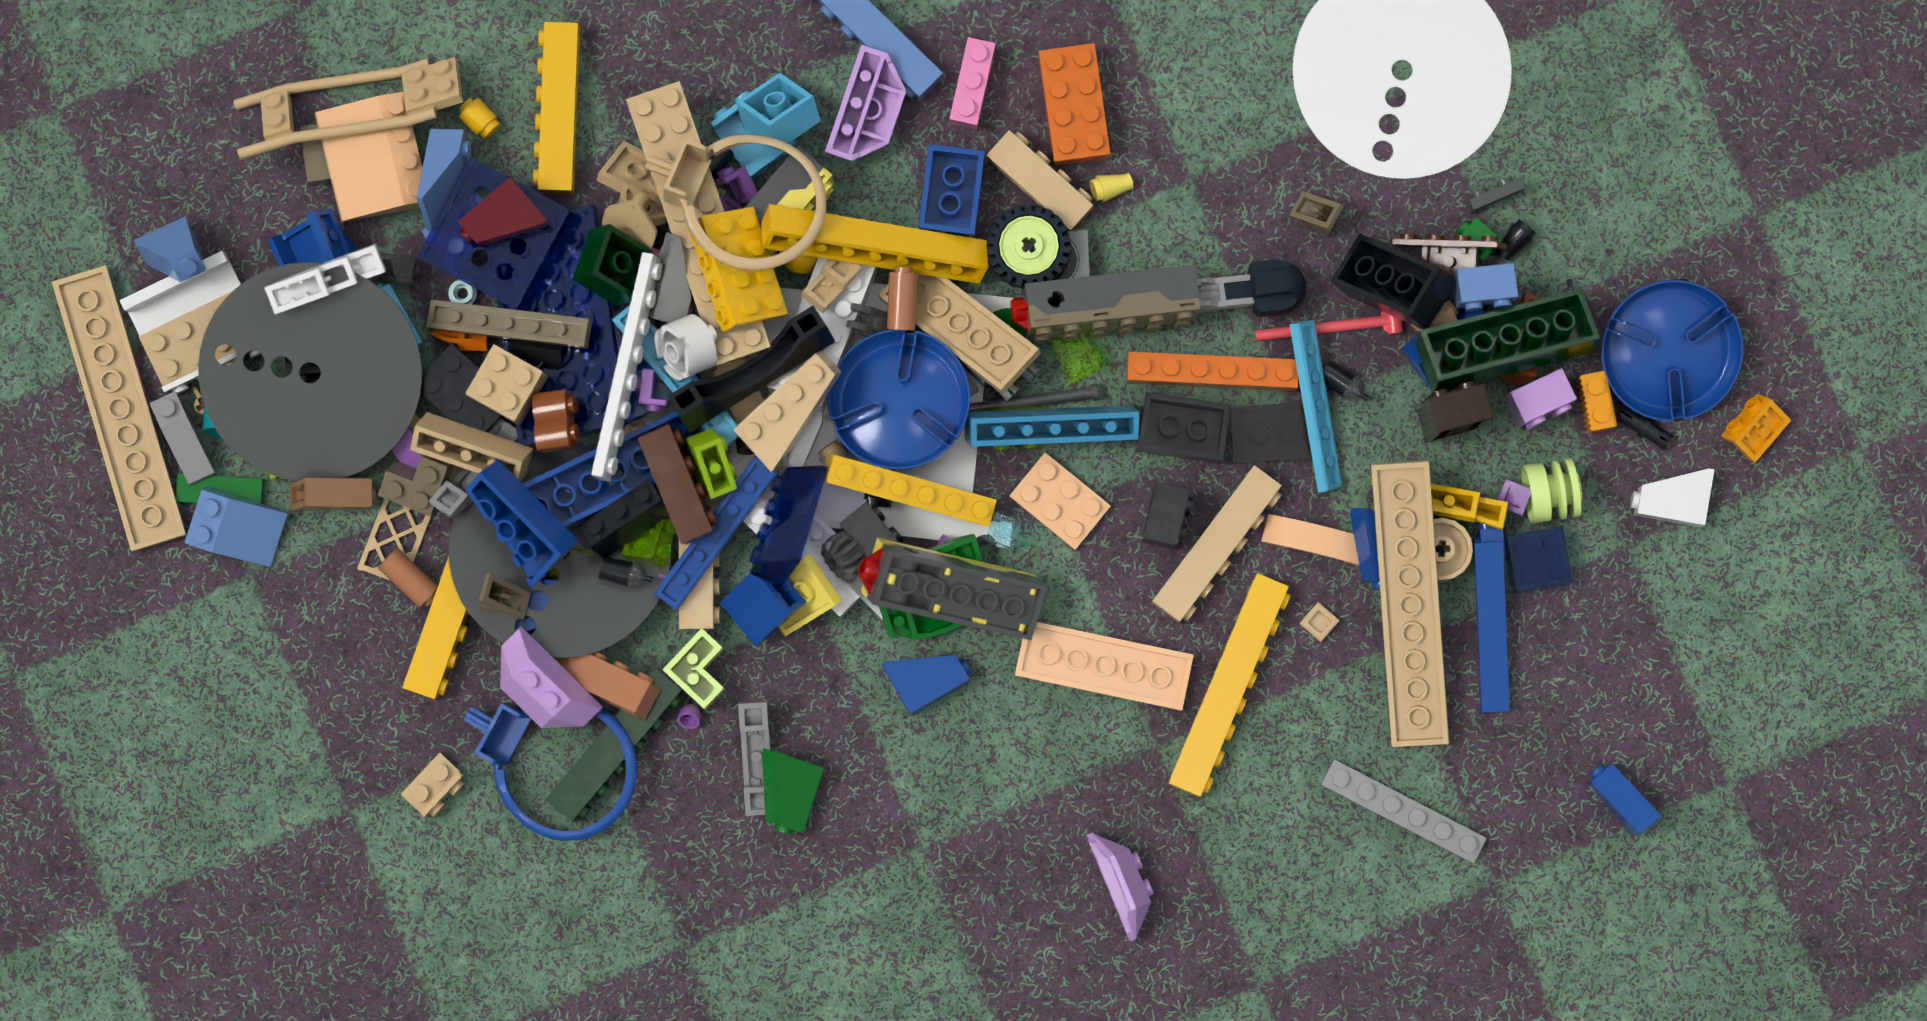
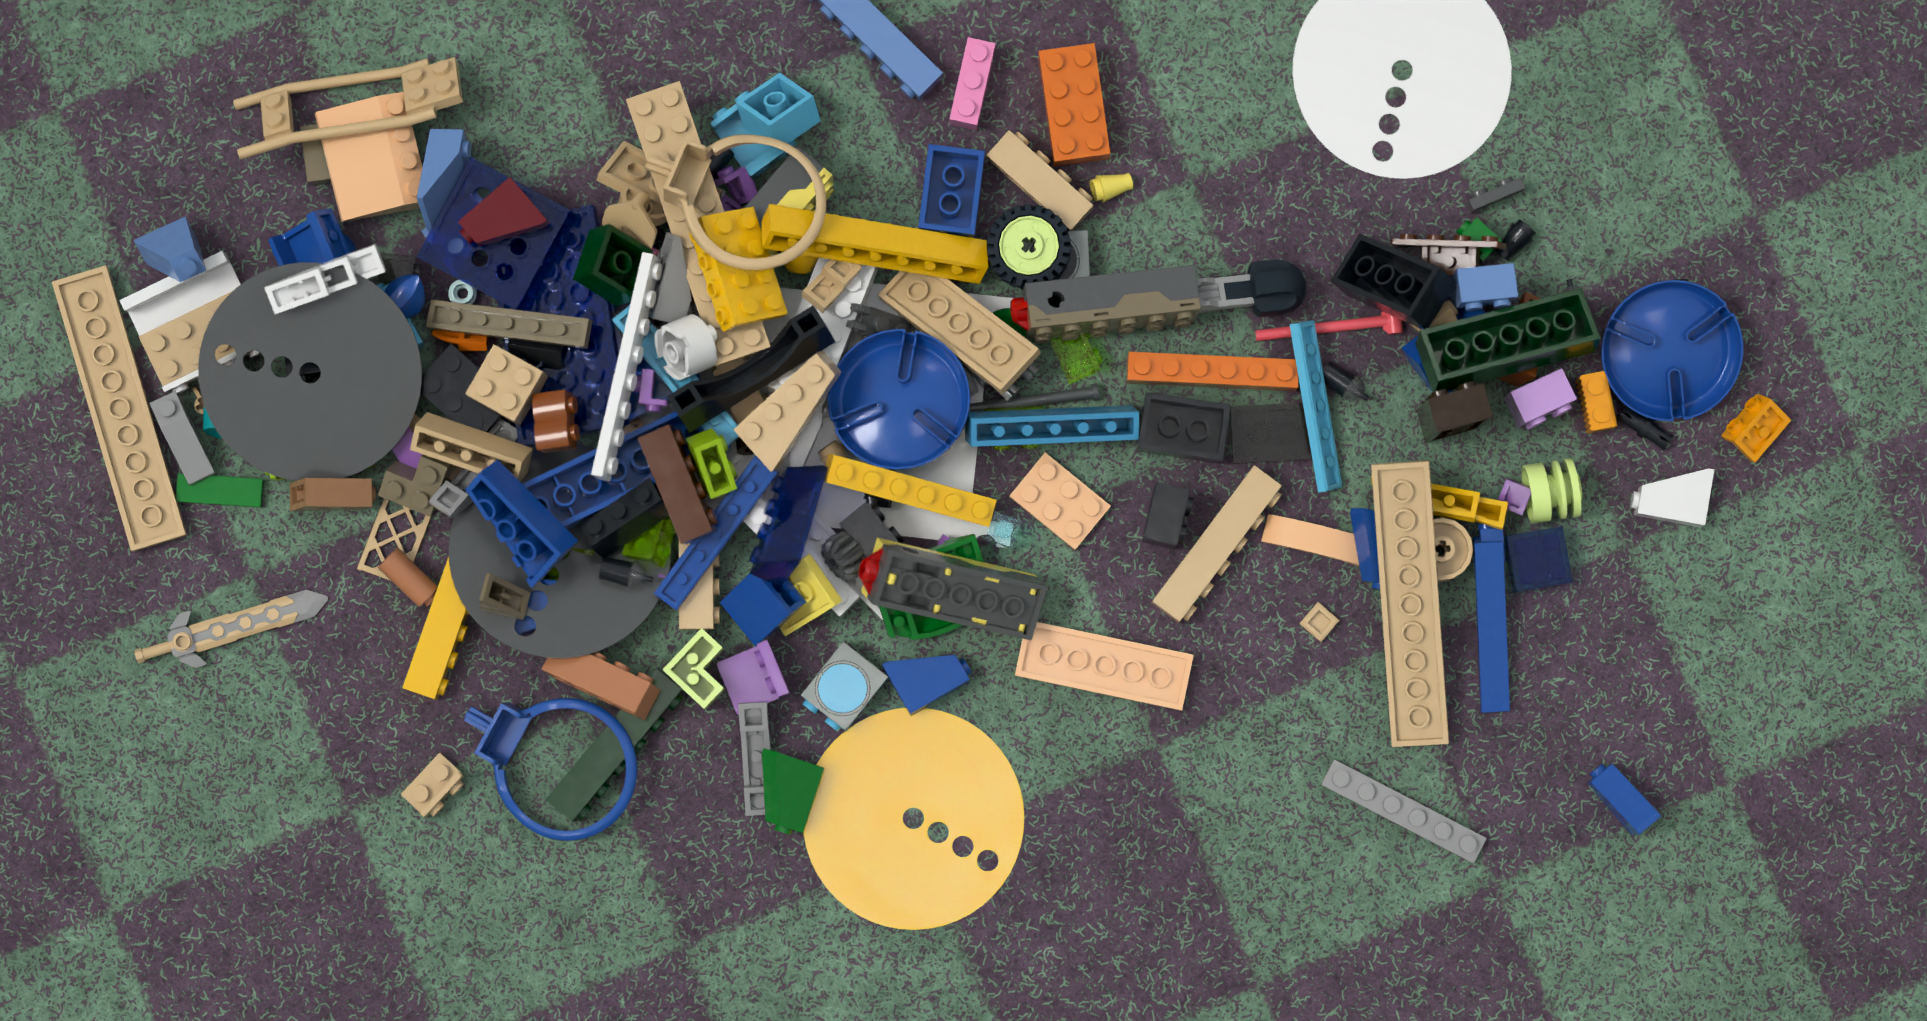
(228, 628): none -> sword
(236, 527): medium blue slope -> none
(408, 294): none -> blue piece
(479, 118): yellow brick -> none
(543, 685): lavender wedge -> none
(558, 108): yellow brick -> none
(689, 716): medium lavender hinge -> none
(753, 676): none -> medium lavender bracket
(843, 687): none -> panel
(859, 828): none -> yellow piece
(868, 107): lavender wedge -> none
(902, 299): nougat brick -> none
(1123, 882): lavender wedge -> none
(1228, 685): yellow brick -> none
(1316, 212): dark tan slope -> none

